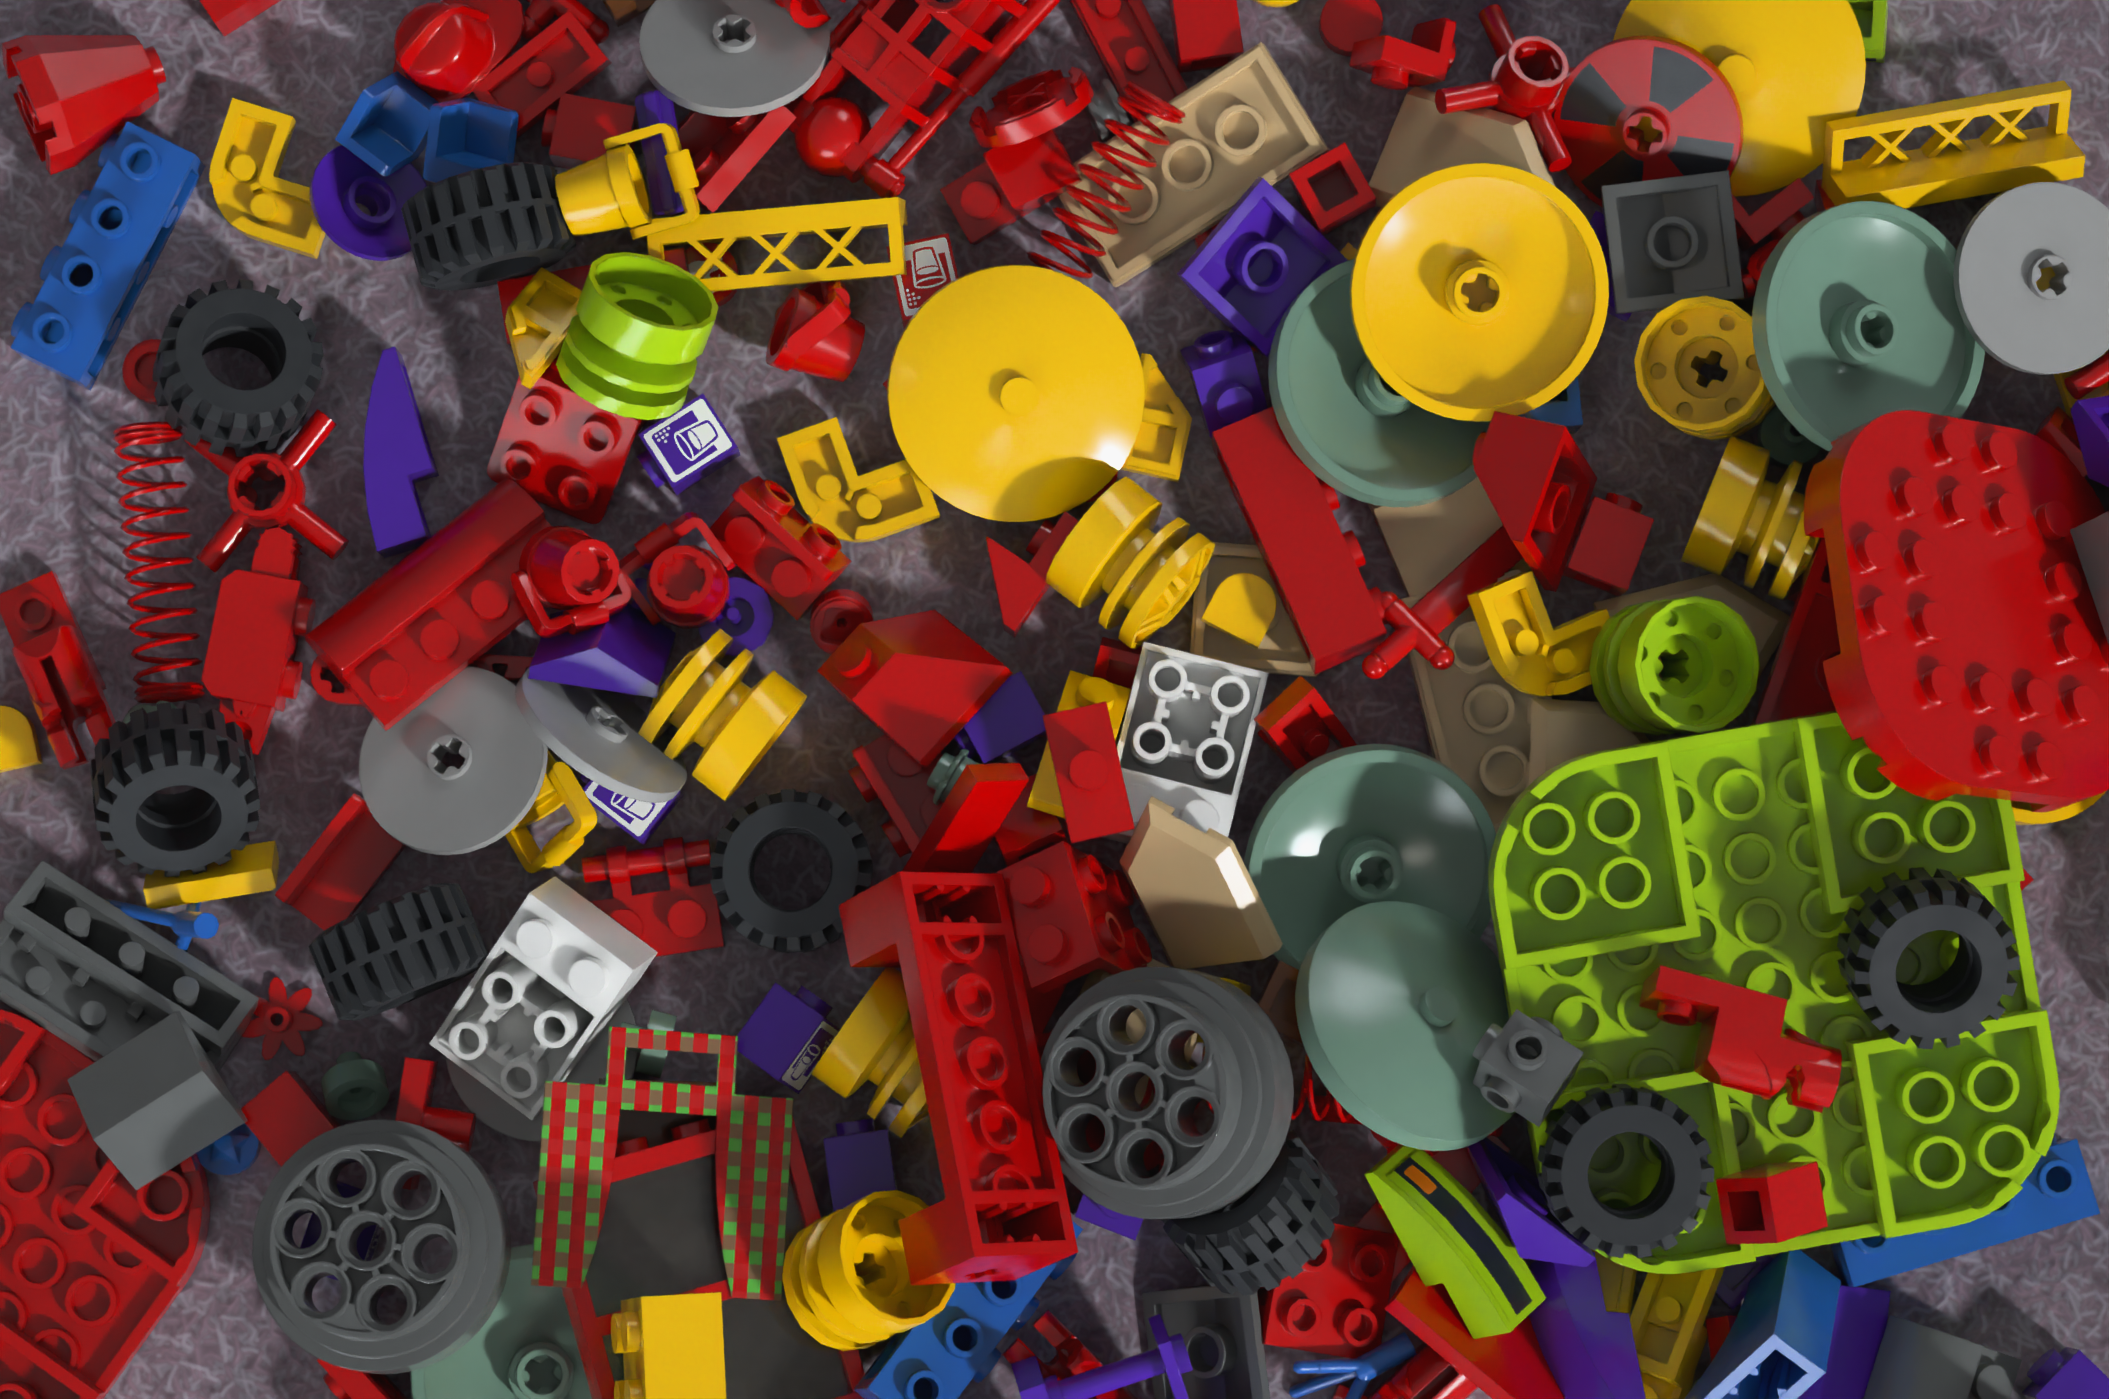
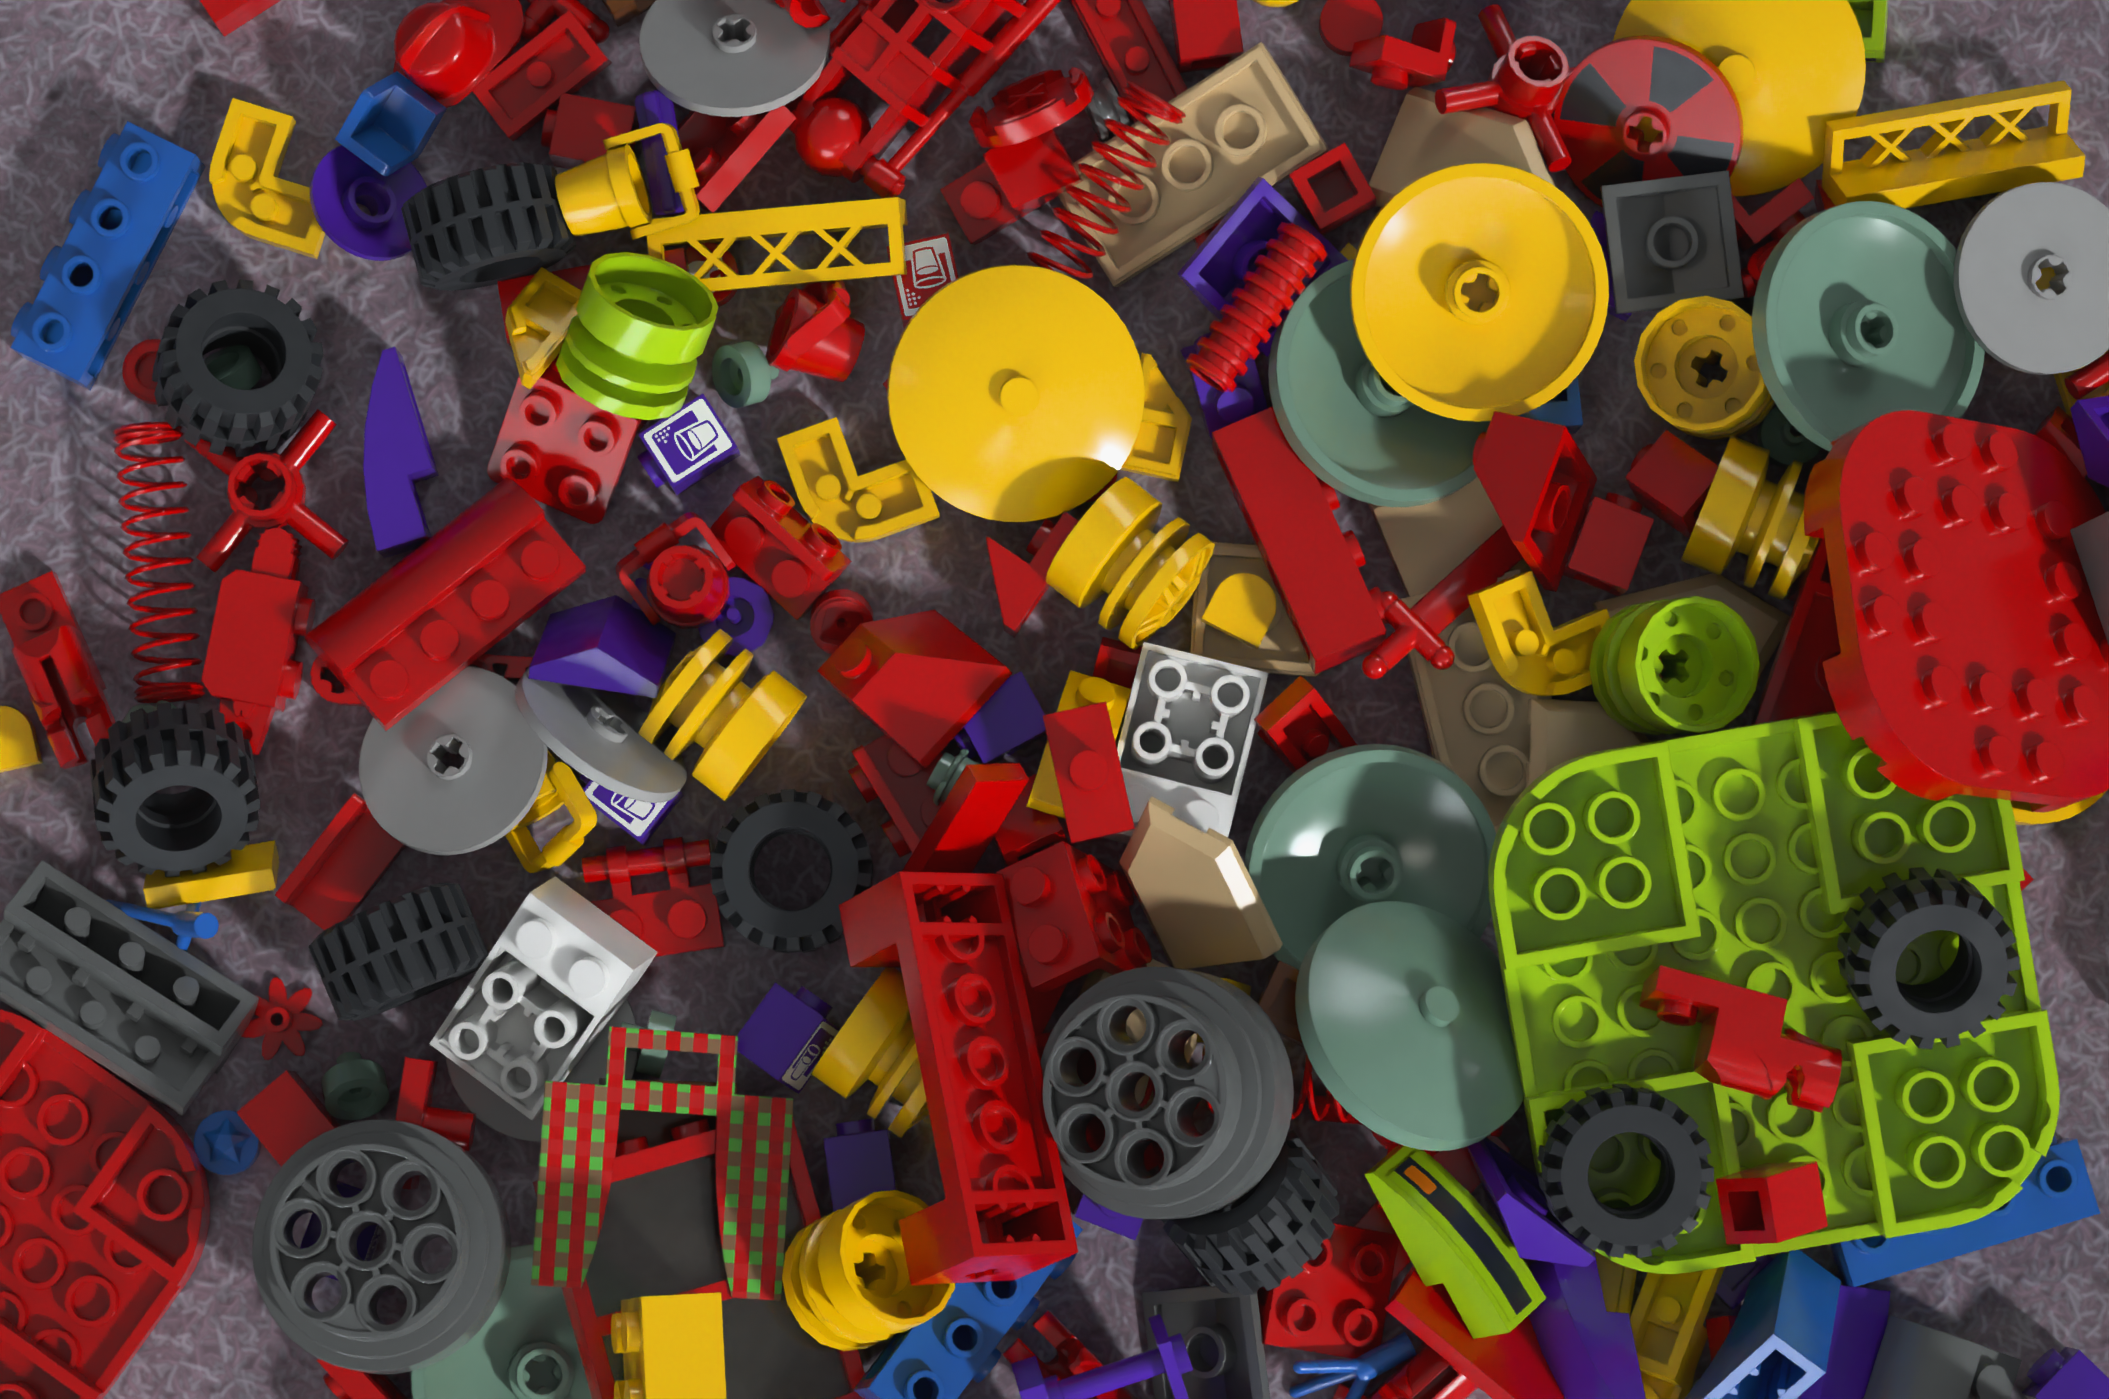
(80, 90): red cone -> none
(155, 1101): dark grey slope -> none
(235, 367): none -> sand green tile
(468, 137): blue panel -> none
(569, 572): red piece -> none
(742, 374): none -> sand green tile
(1256, 307): none -> red piece
(1525, 1066): dark grey brick -> none
(1672, 481): none -> red brick

